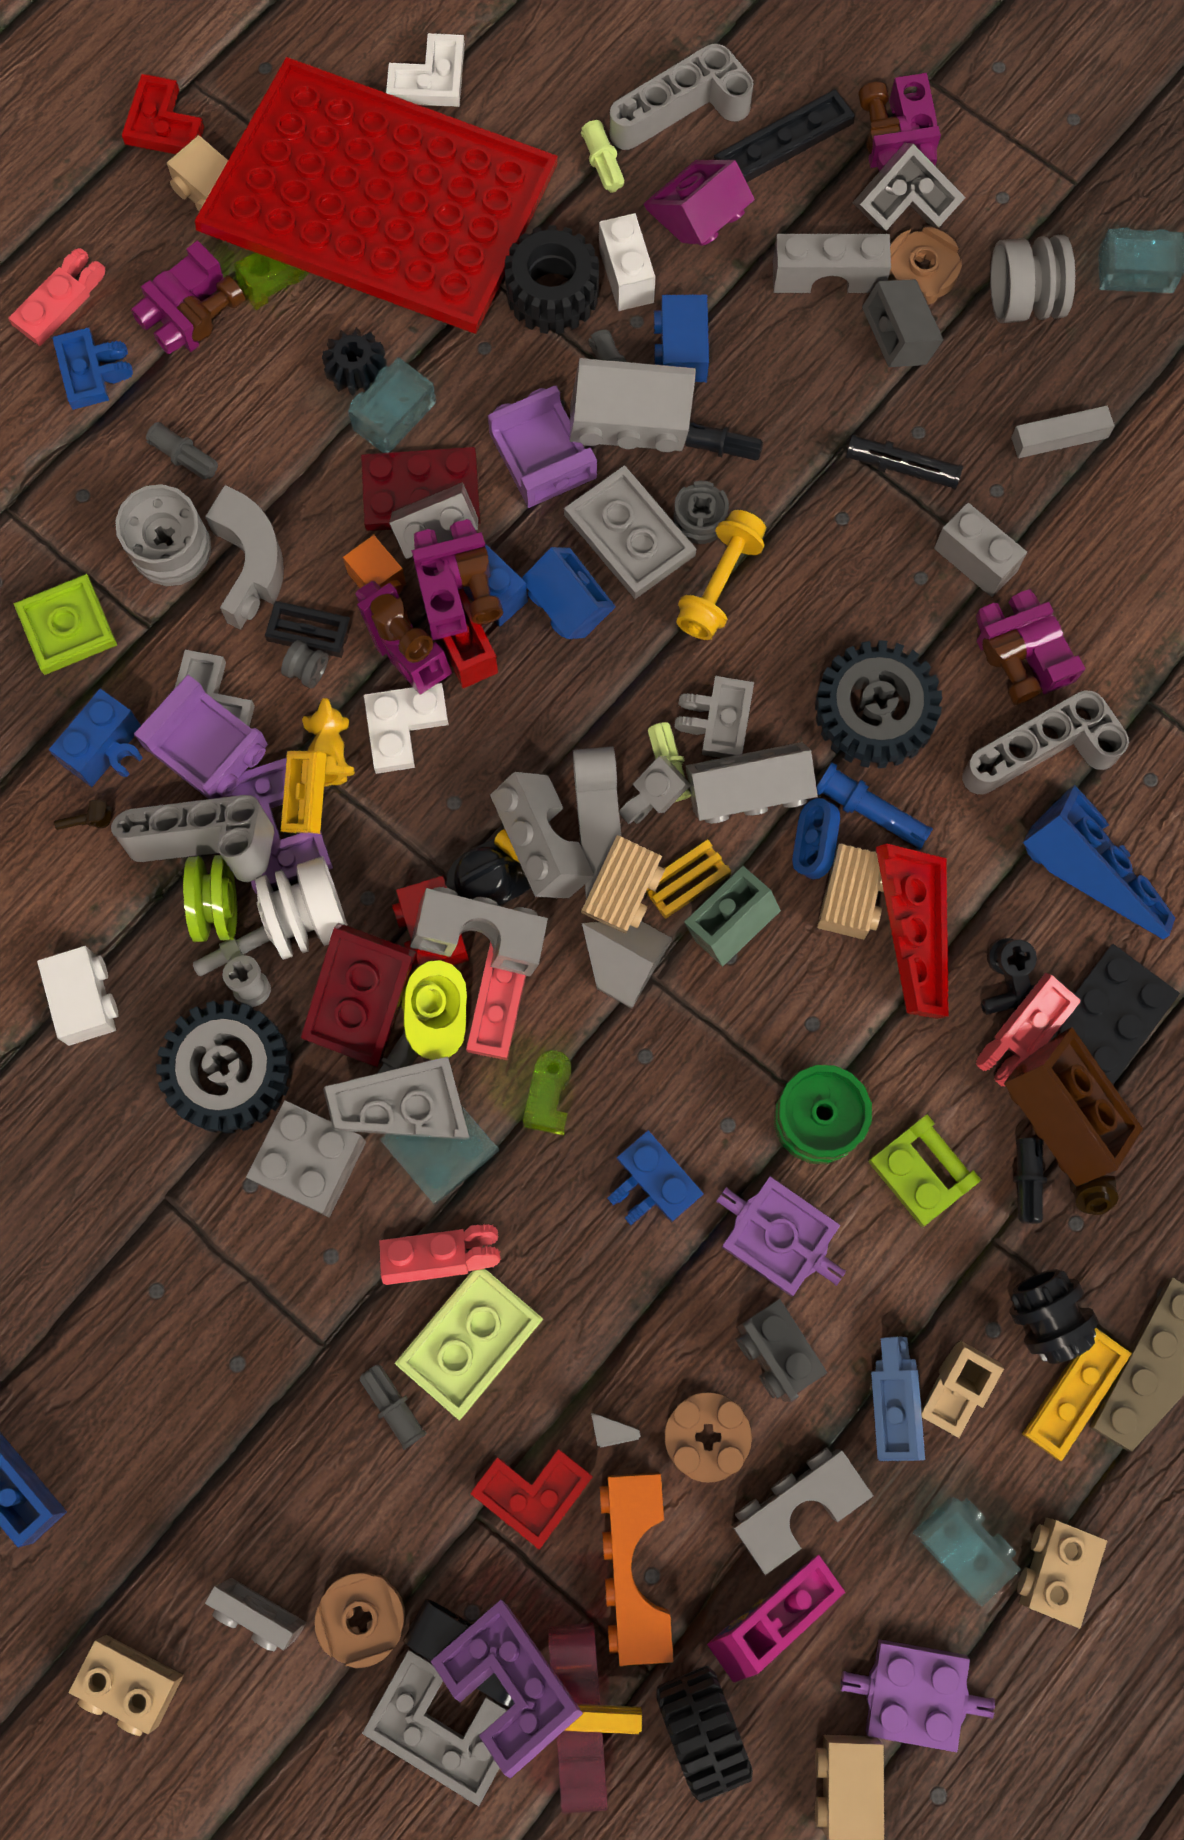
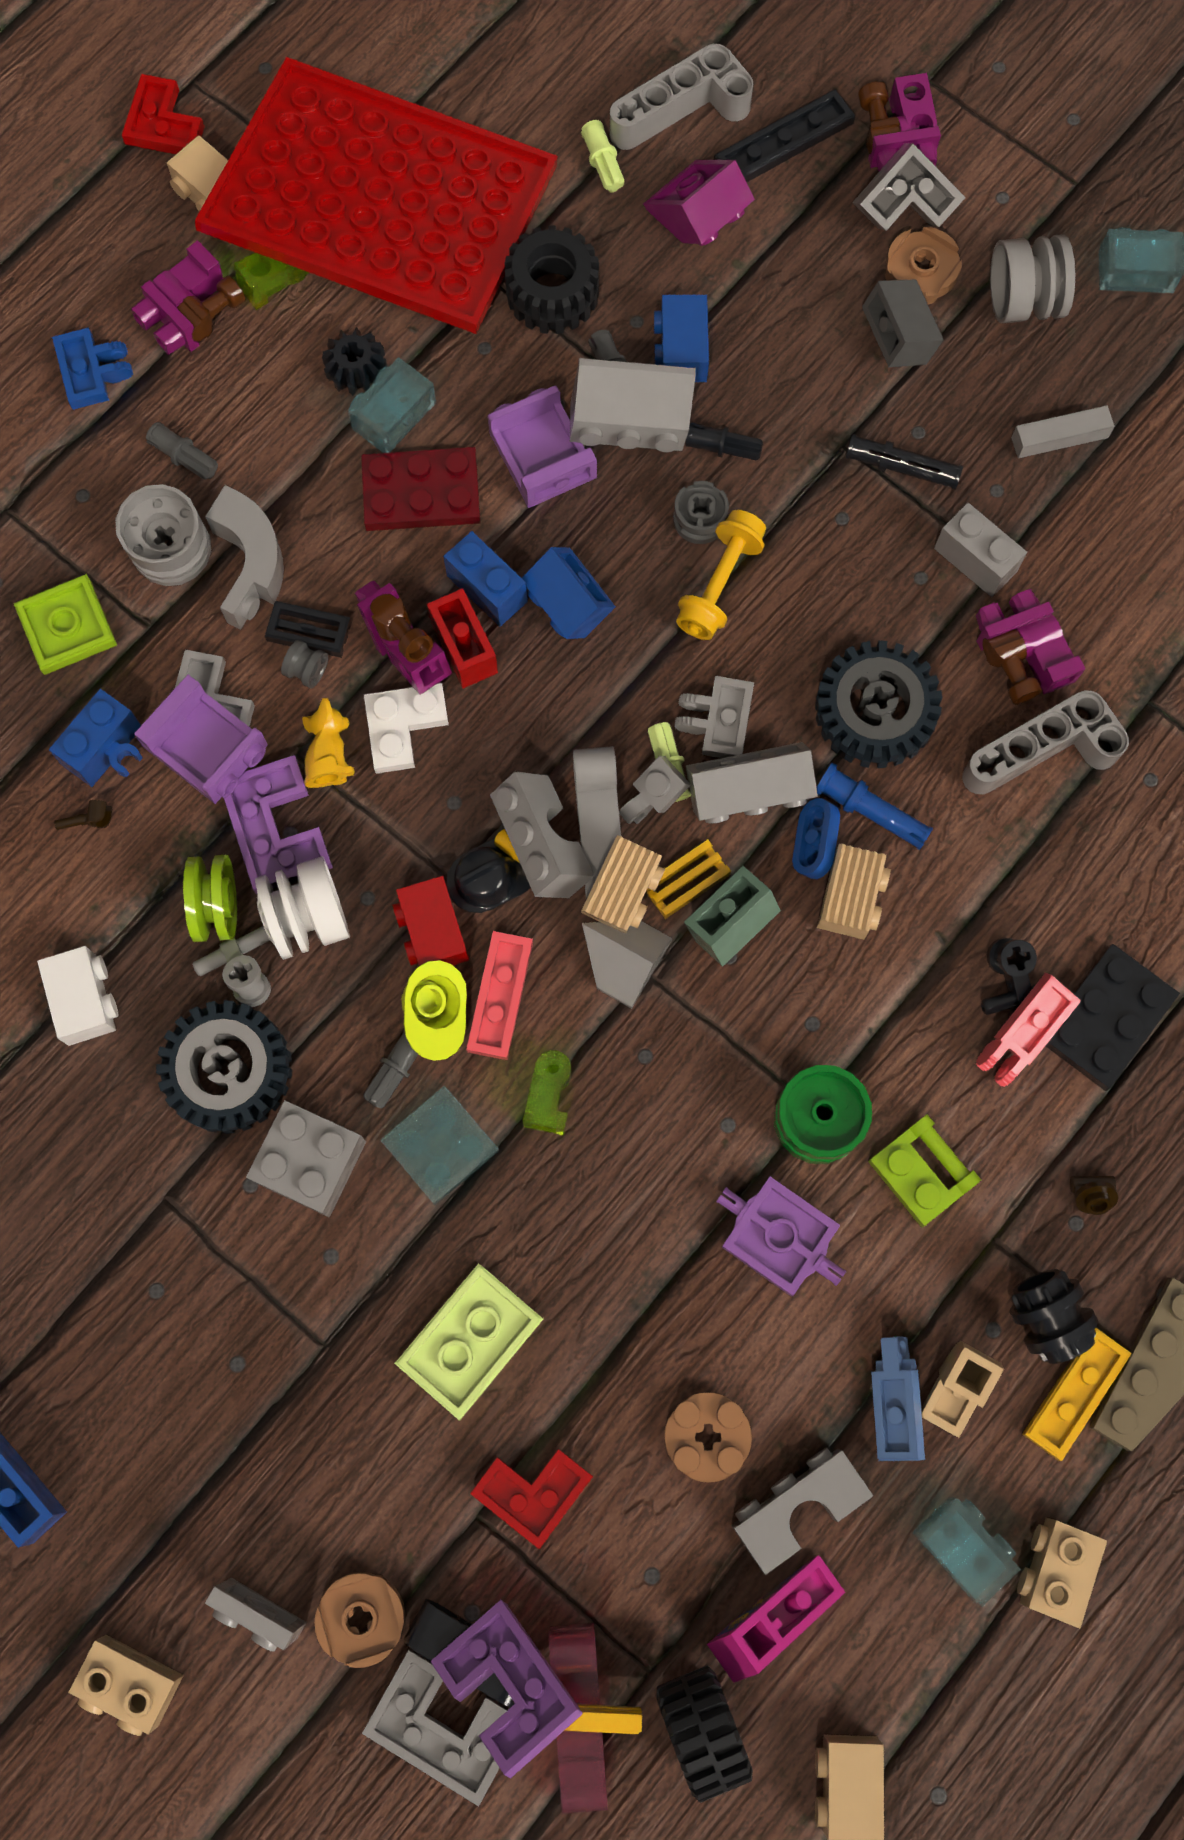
(57, 297): coral hinge -> none
(224, 825): light grey beam -> none
(303, 791): yellow tile -> none
(358, 994): dark red plate -> none
(374, 563): orange brick -> none
(392, 1406): dark grey axle -> none
(400, 1102): light grey wing -> none
(432, 513): light grey brick -> none
(437, 80): white plate -> none
(438, 1254): coral hinge -> none
(451, 566): magenta hips -> none
(514, 933): light grey arch -> none
(612, 1432): light grey slope -> none
(626, 262): white brick -> none
(630, 532): light grey plate -> none
(642, 1627): orange arch -> none
(658, 1177): blue hinge -> none
(781, 1352): dark grey bracket -> none
(808, 257): light grey arch -> none
(917, 1695): medium lavender plate -> none
(918, 921): red wing -> none
(1030, 1180): black axle -> none
(1074, 1108): reddish brown slope -> none
(1078, 851): blue wedge -> none

